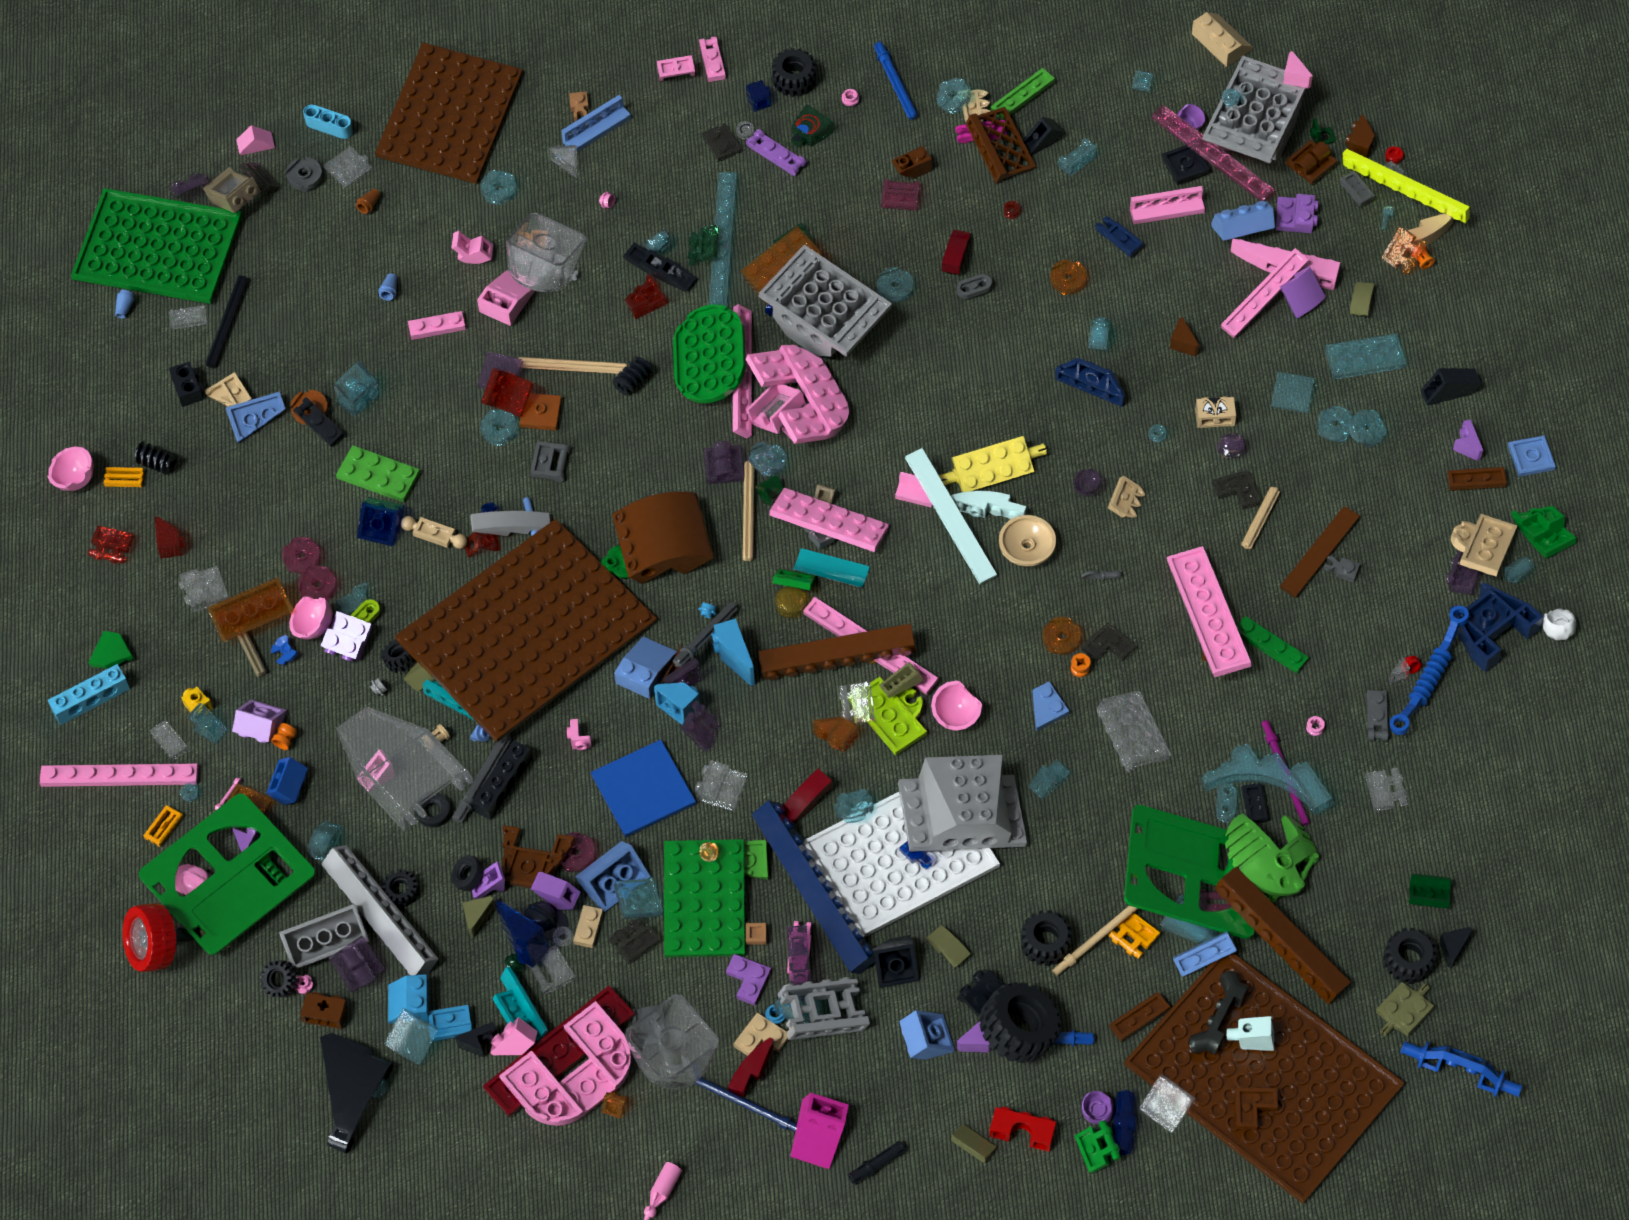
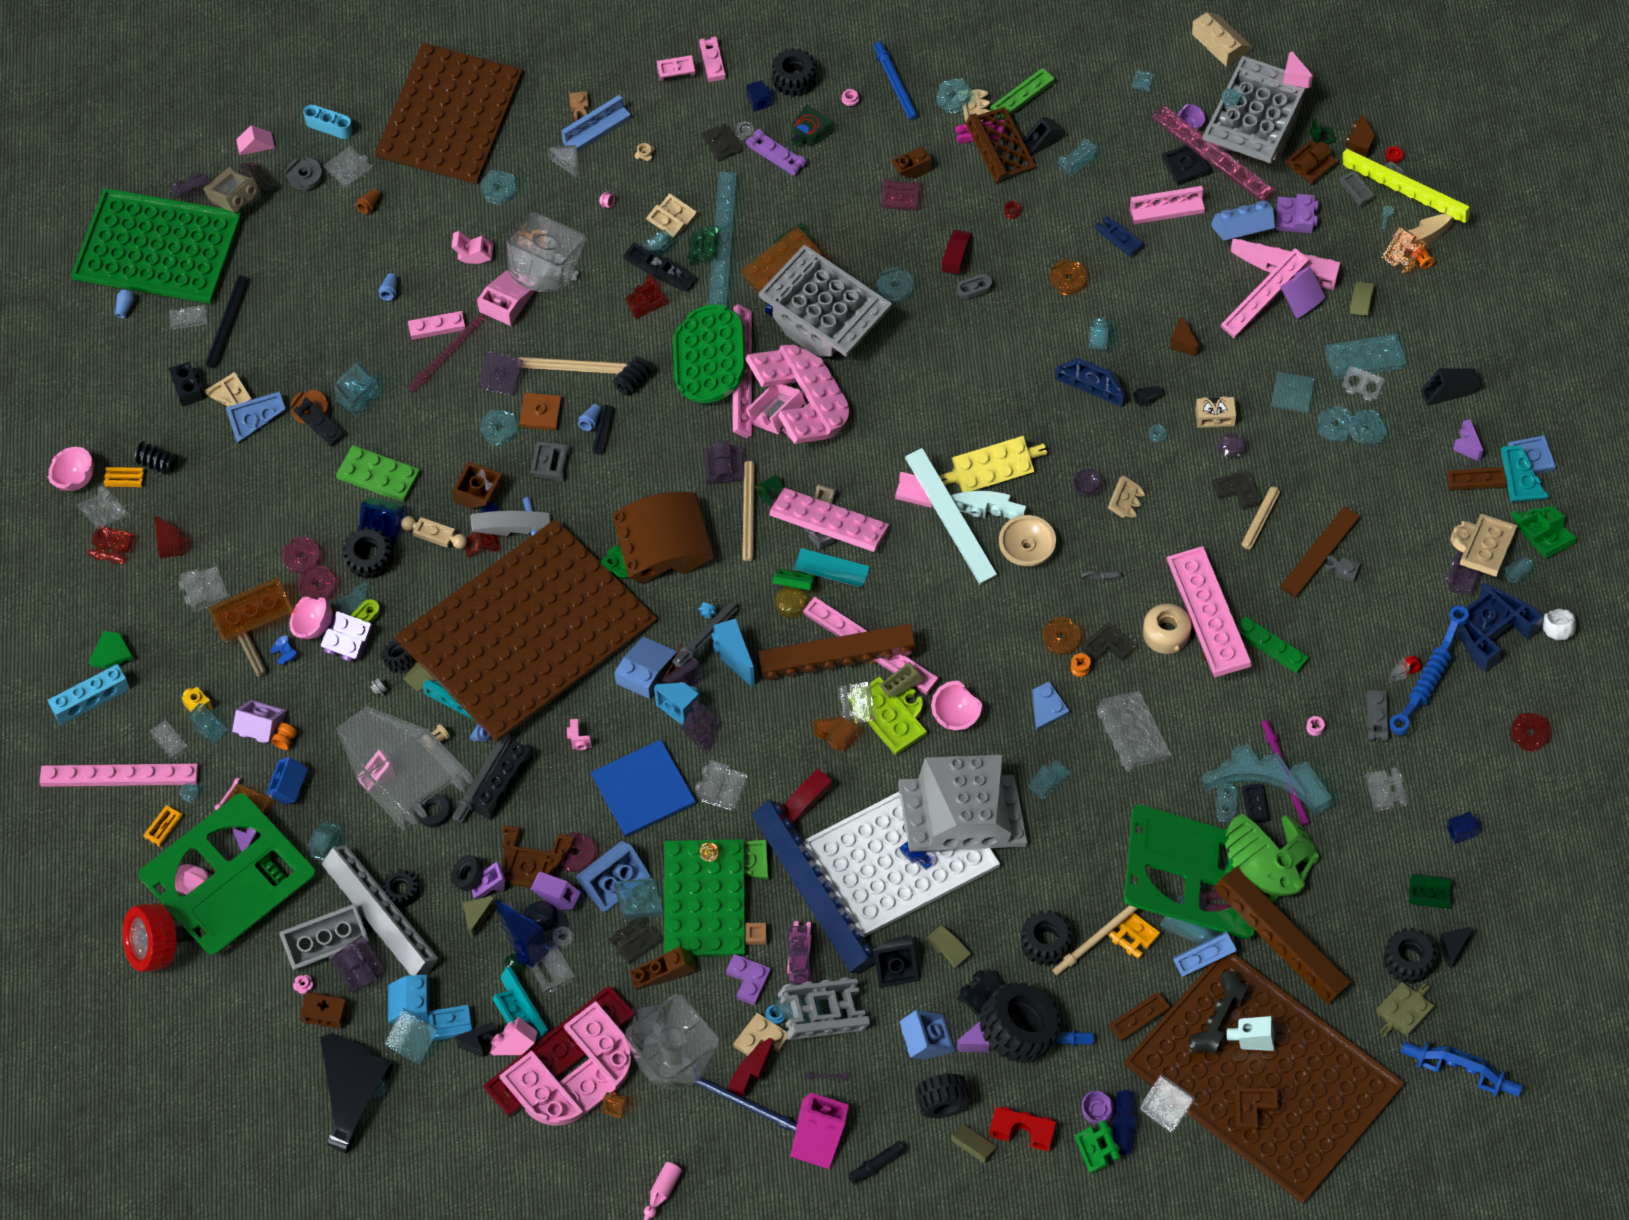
(103, 508): none -> clear hinge
(289, 978): black tyre -> none
(367, 538): none -> black tyre
(423, 375): none -> clear pink bar
(477, 486): none -> reddish brown slope
(507, 392): clear red bracket -> none
(588, 926): tan plate -> none
(589, 418): none -> medium blue cone
(602, 429): none -> black axle
(644, 147): none -> tan plate
(664, 968): none -> reddish brown slope
(672, 216): none -> tan slope
(764, 465): clear light blue plate -> none
(844, 1075): none -> clear purple hinge
(859, 800): clear light blue plate -> none
(942, 1095): none -> black tyre
(1147, 394): none -> black cone
(1167, 640): none -> tan piece
(1364, 380): none -> clear brick
(1463, 827): none -> clear blue brick
(1520, 478): none -> teal wing
(1534, 722): none -> clear red plate

